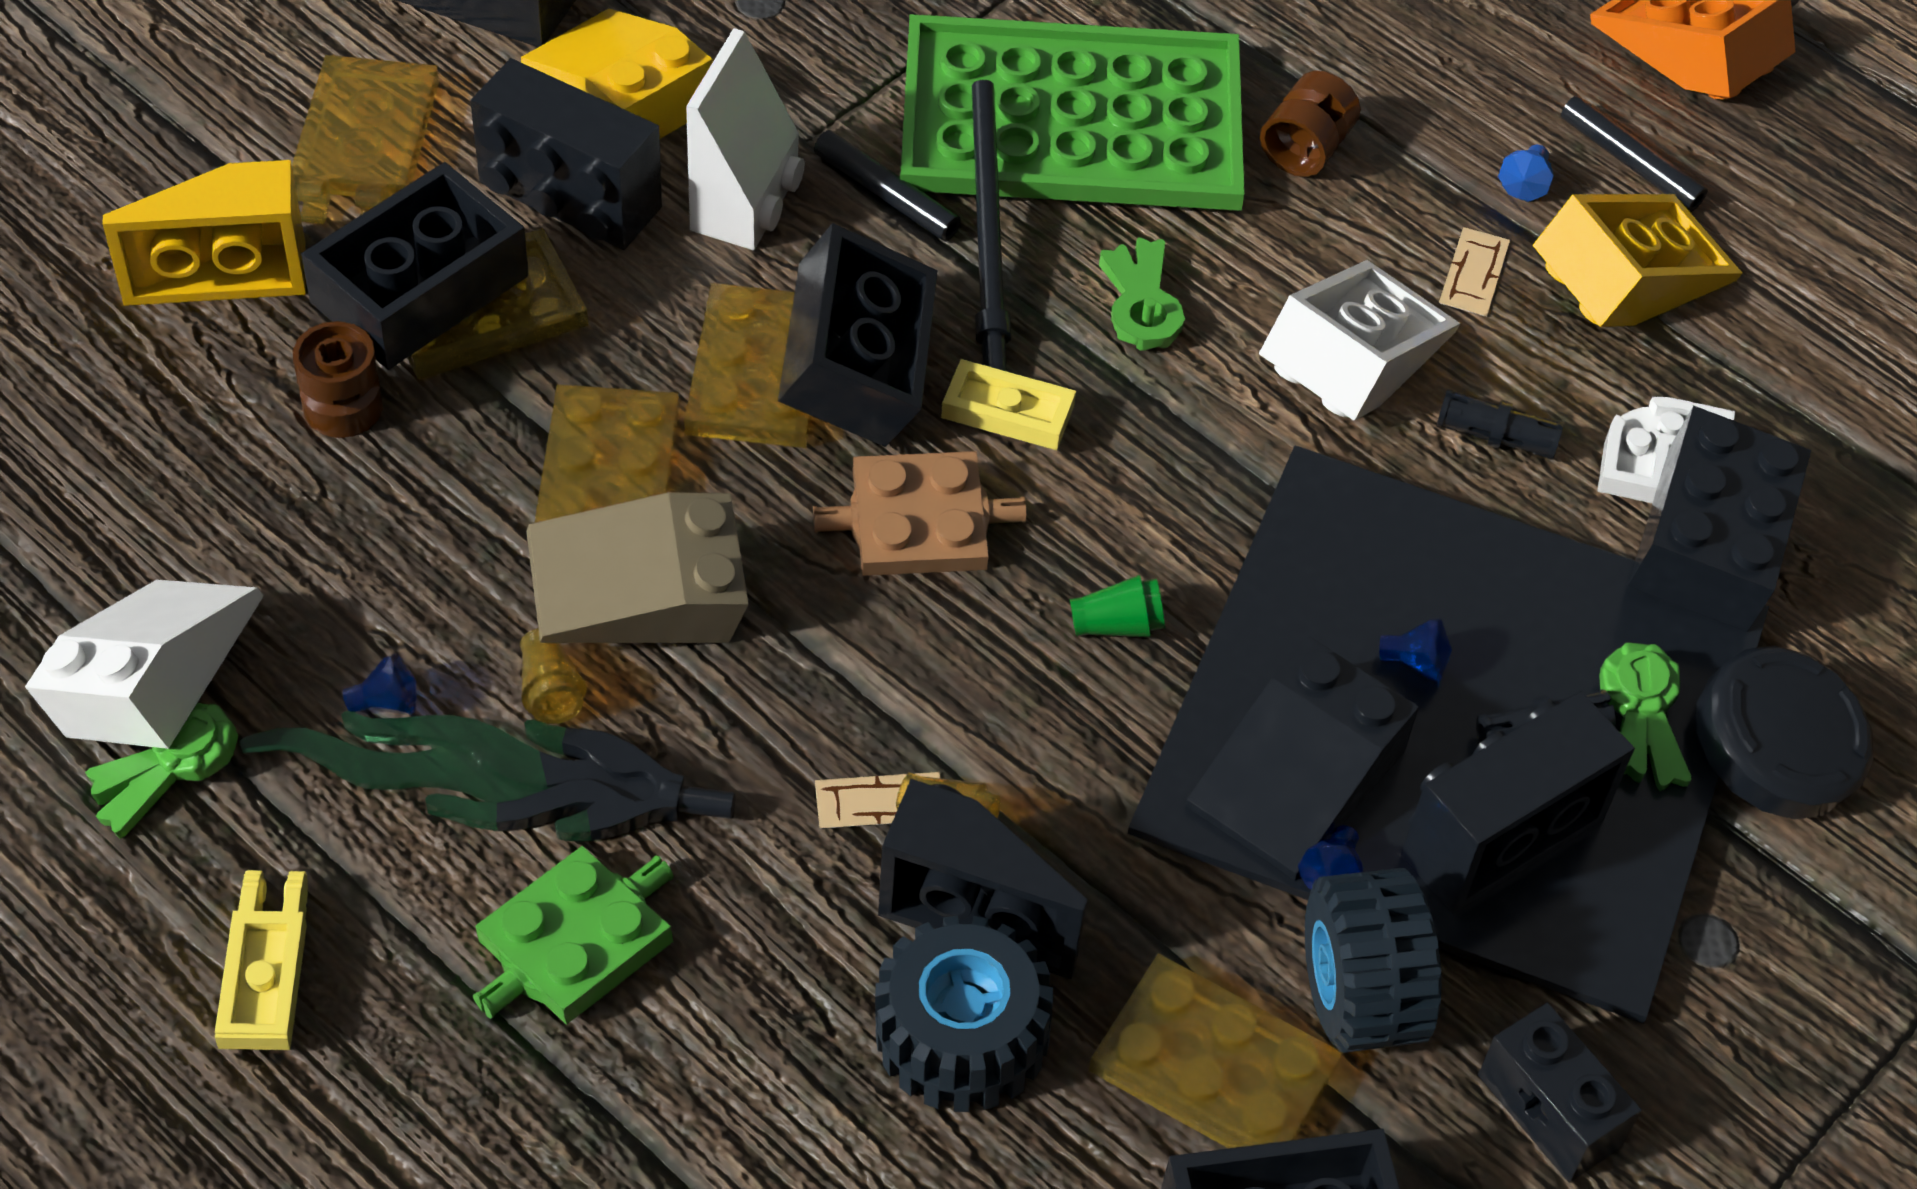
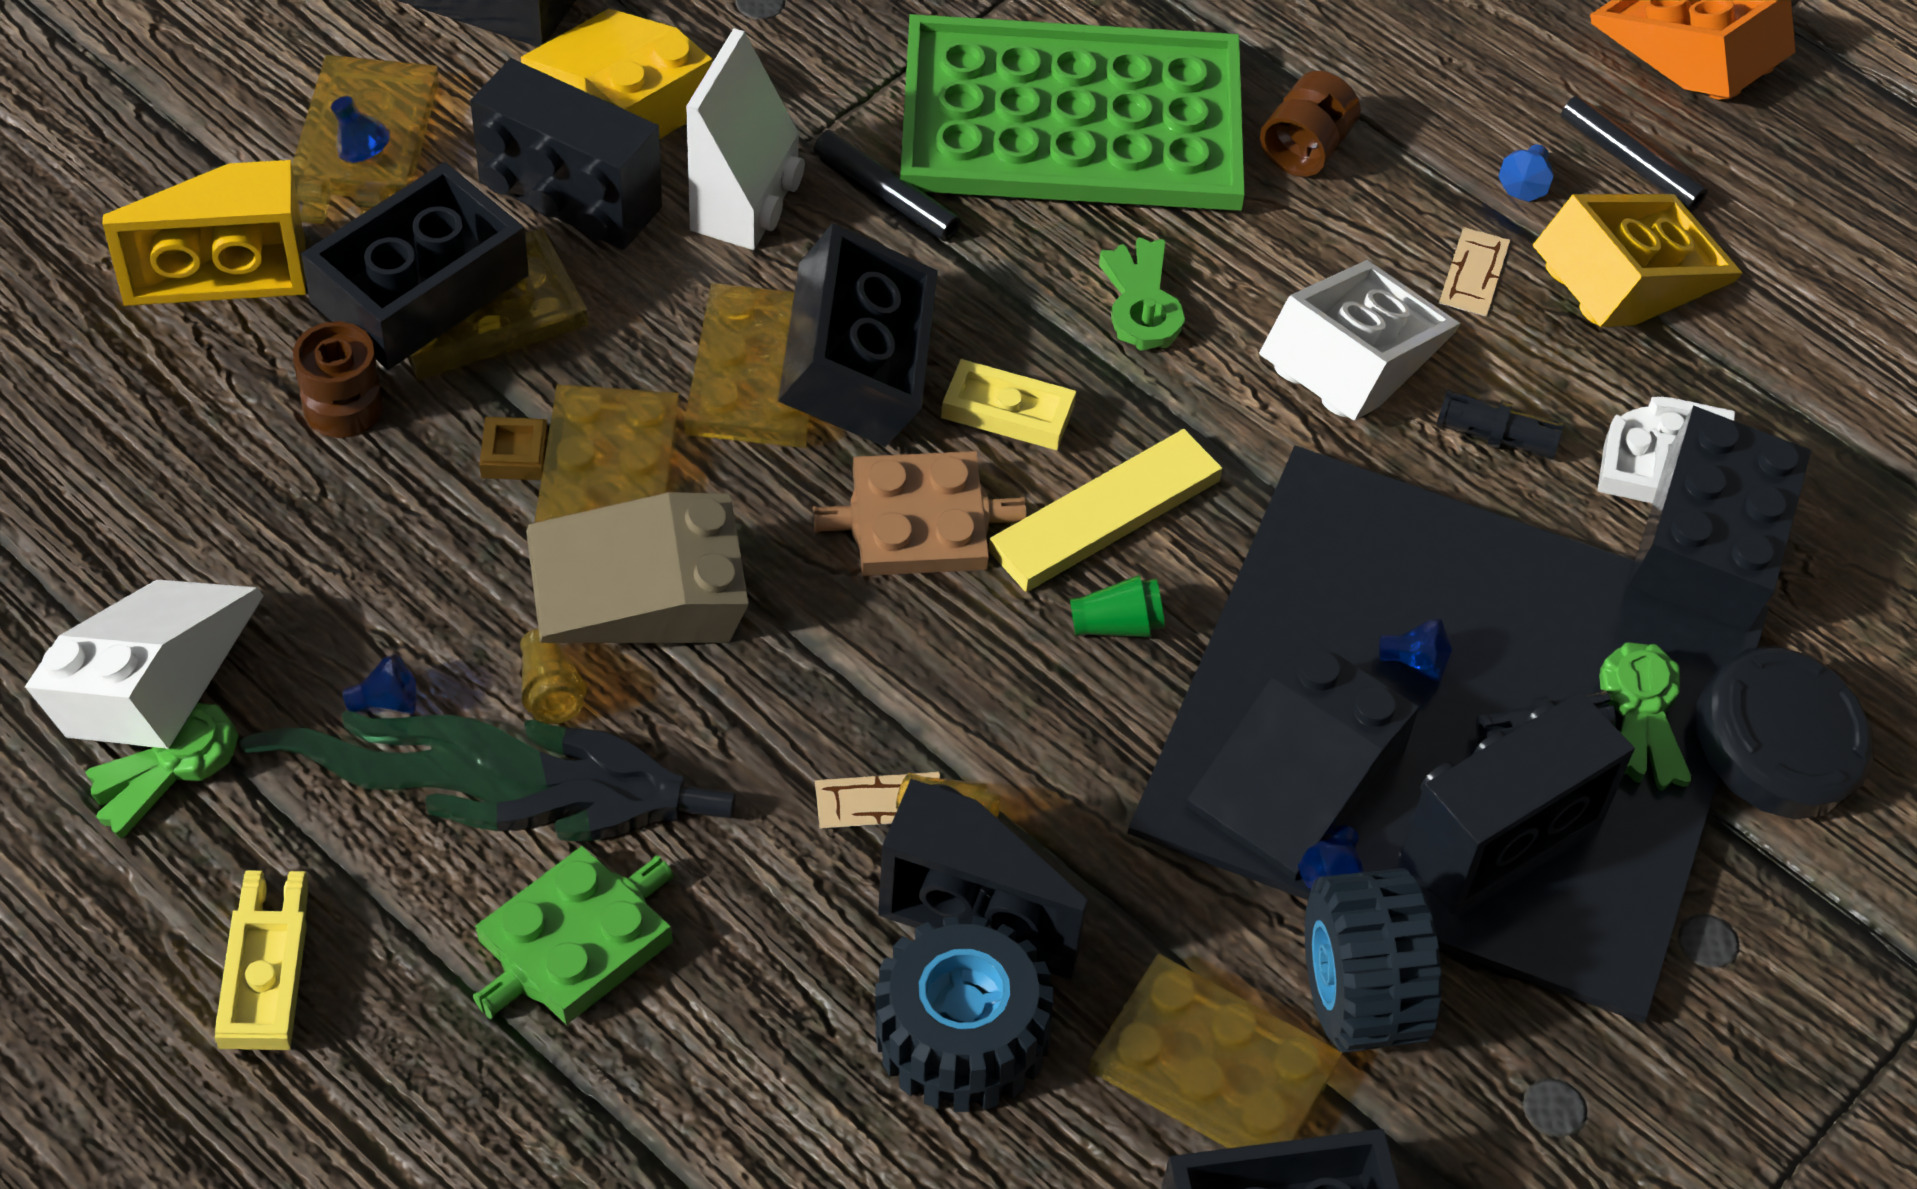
(358, 133): none -> clear blue rock
(513, 448): none -> pearl gold tile
(992, 322): black bar -> none
(1104, 510): none -> light yellow tile
(1558, 1092): black brick -> none

